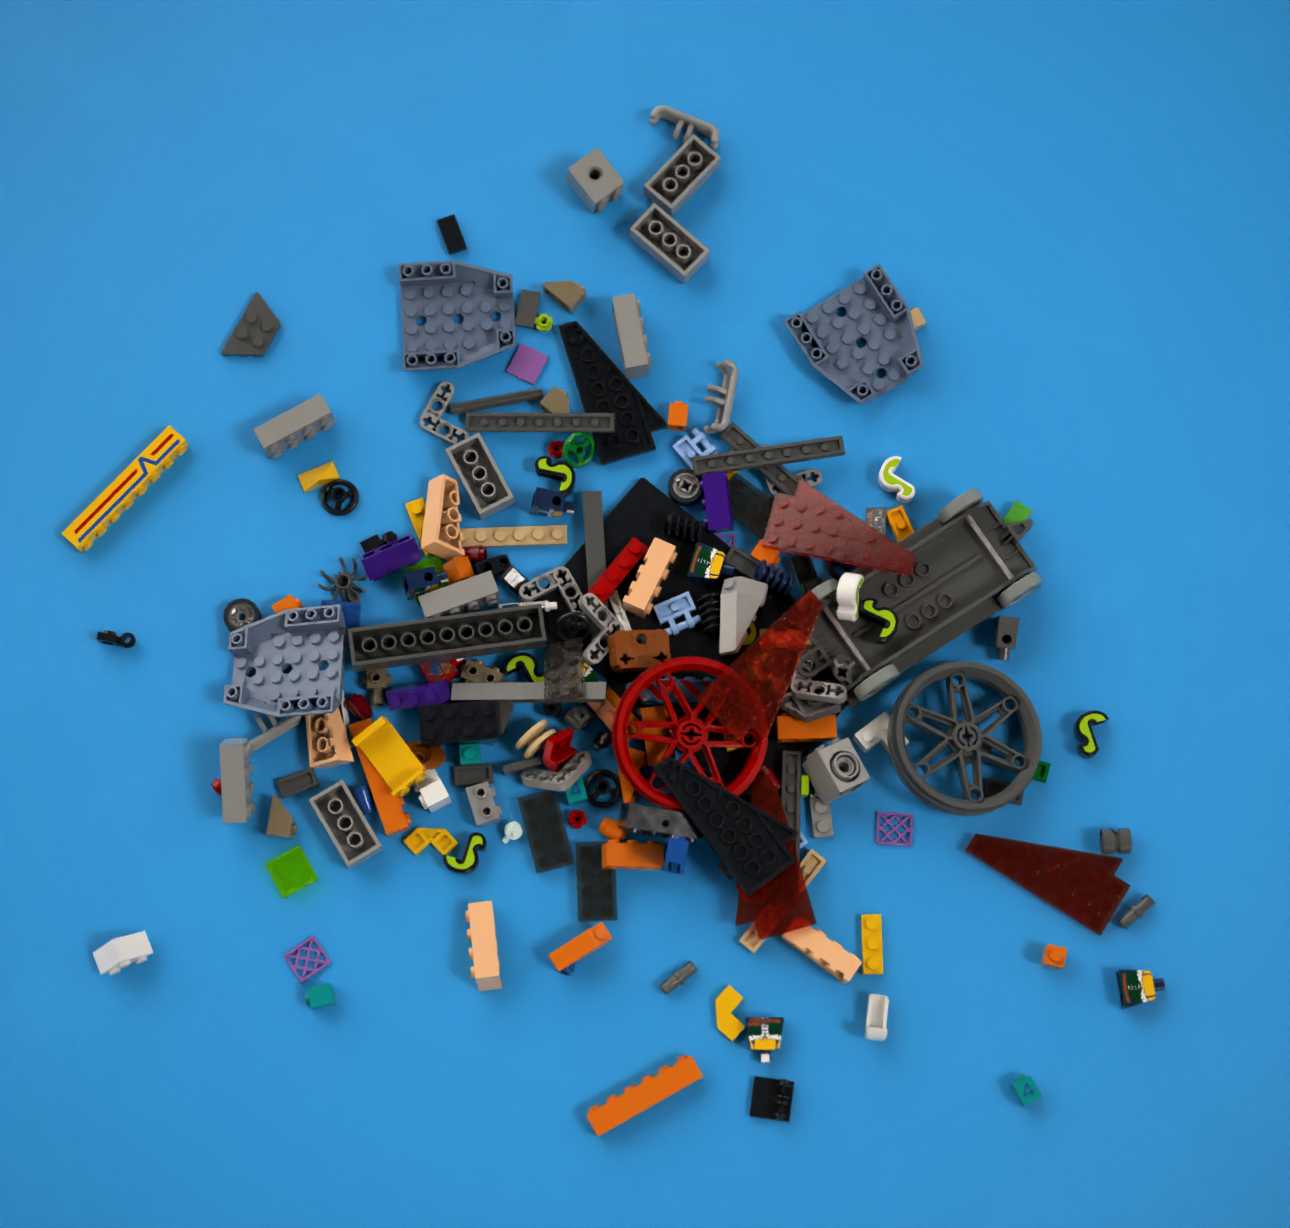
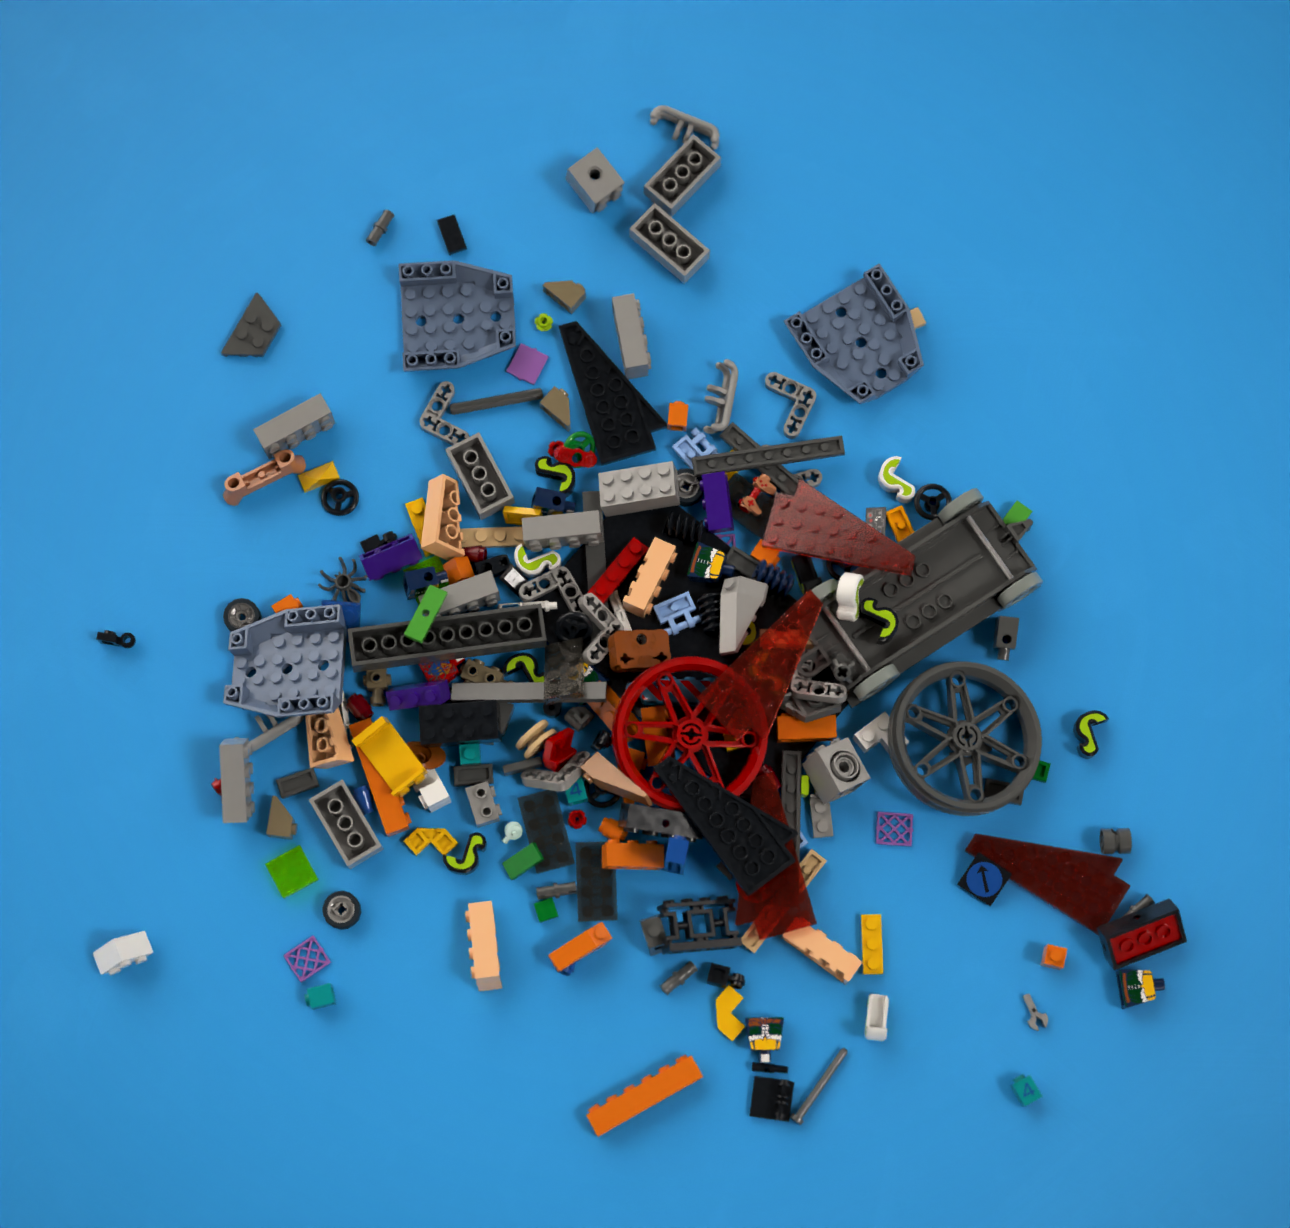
(125, 489): yellow brick -> none
(241, 485): none -> nougat plate
(348, 917): none -> wheel
(380, 227): none -> dark grey pin
(429, 604): none -> bright green tile
(514, 515): none -> yellow tile
(523, 861): none -> green tile
(528, 309): dark grey tile -> none
(537, 565): none -> white animal
(540, 422): dark grey tile -> none
(546, 910): none -> green tile
(556, 890): none -> dark grey pin
(562, 530): none -> light grey brick
(565, 455): none -> red piece
(608, 777): none -> medium nougat slope
(639, 489): none -> light grey brick
(653, 933): none -> dark grey torso
(701, 940): none -> black fence
(720, 975): none -> black plate
(761, 484): none -> nougat piece
(769, 1068): none -> black pin
(797, 396): none -> light grey beam
(819, 1087): none -> dark grey bar
(928, 507): none -> black piece
(984, 878): none -> tile
(1034, 1013): none -> light grey bar
(1142, 934): none -> brick

